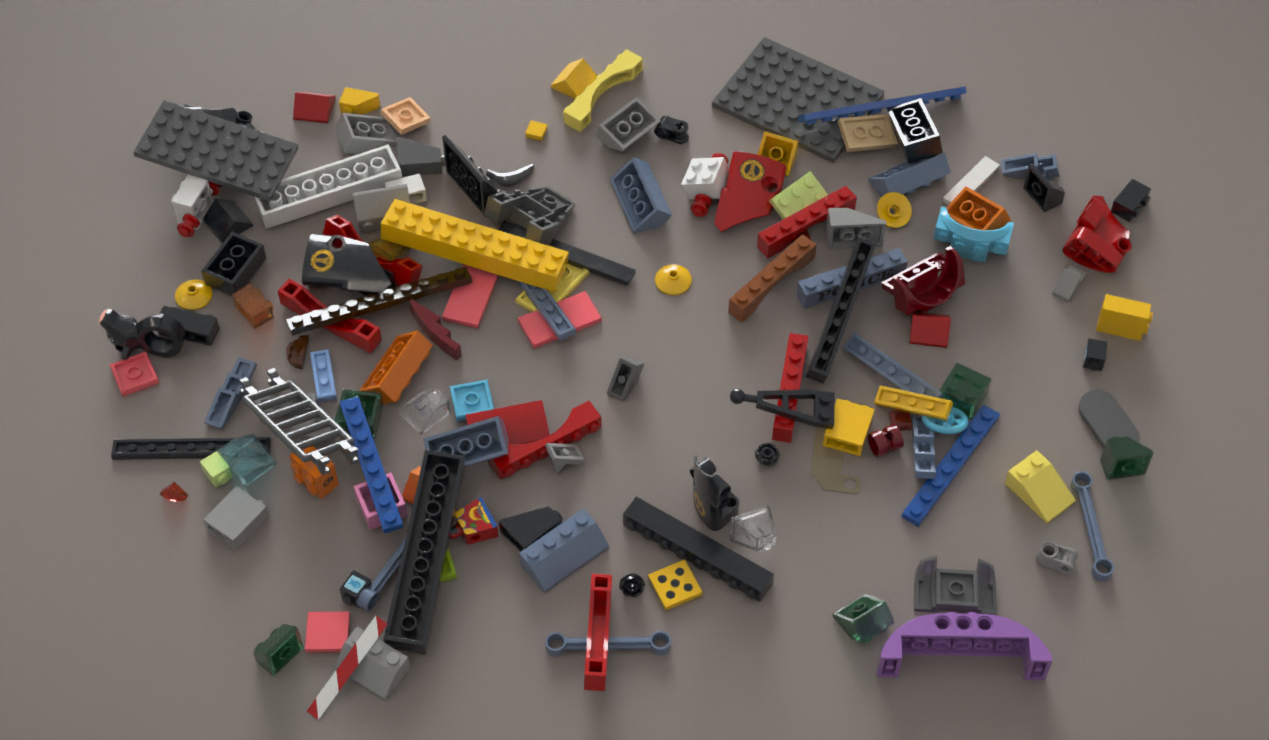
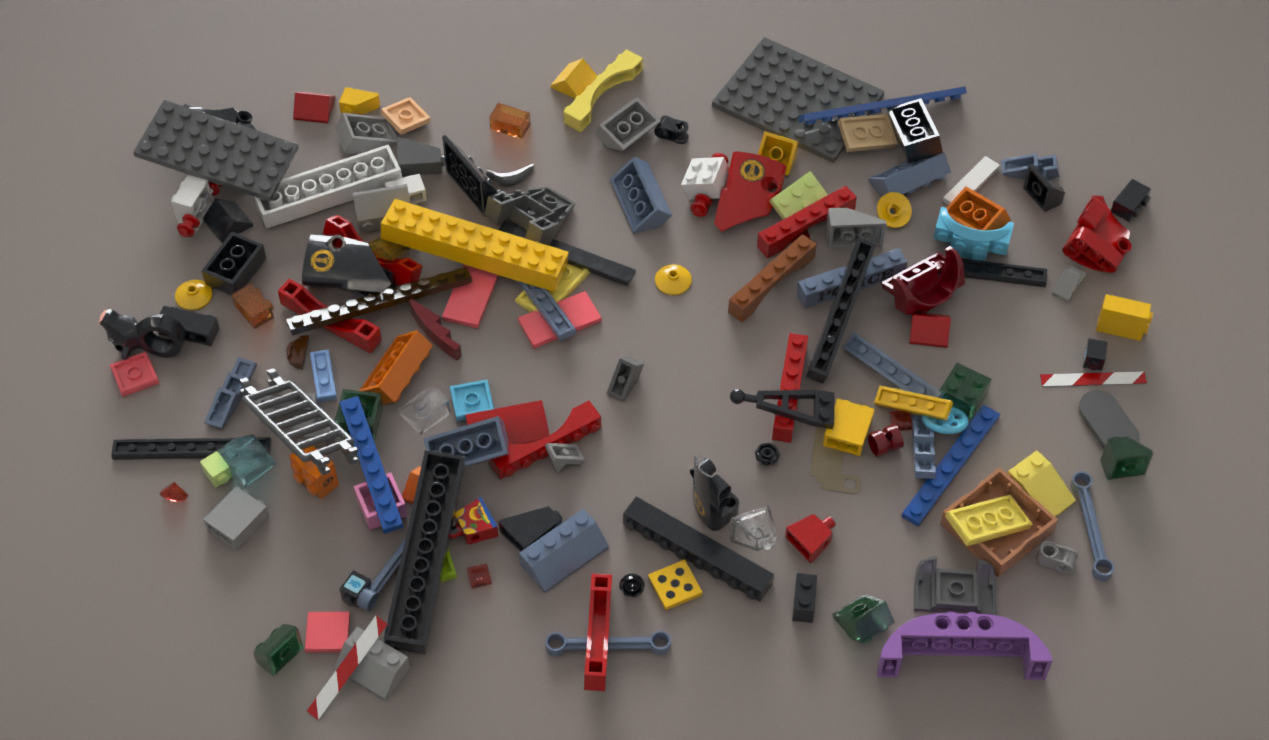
(479, 576): none -> clear red tile
(509, 120): none -> clear orange piece
(536, 130): yellow tile -> none
(804, 597): none -> black piece
(810, 536): none -> red torso
(988, 520): none -> light yellow tile
(1004, 273): none -> black tile
(1008, 549): none -> nougat tile
(1093, 378): none -> sticker

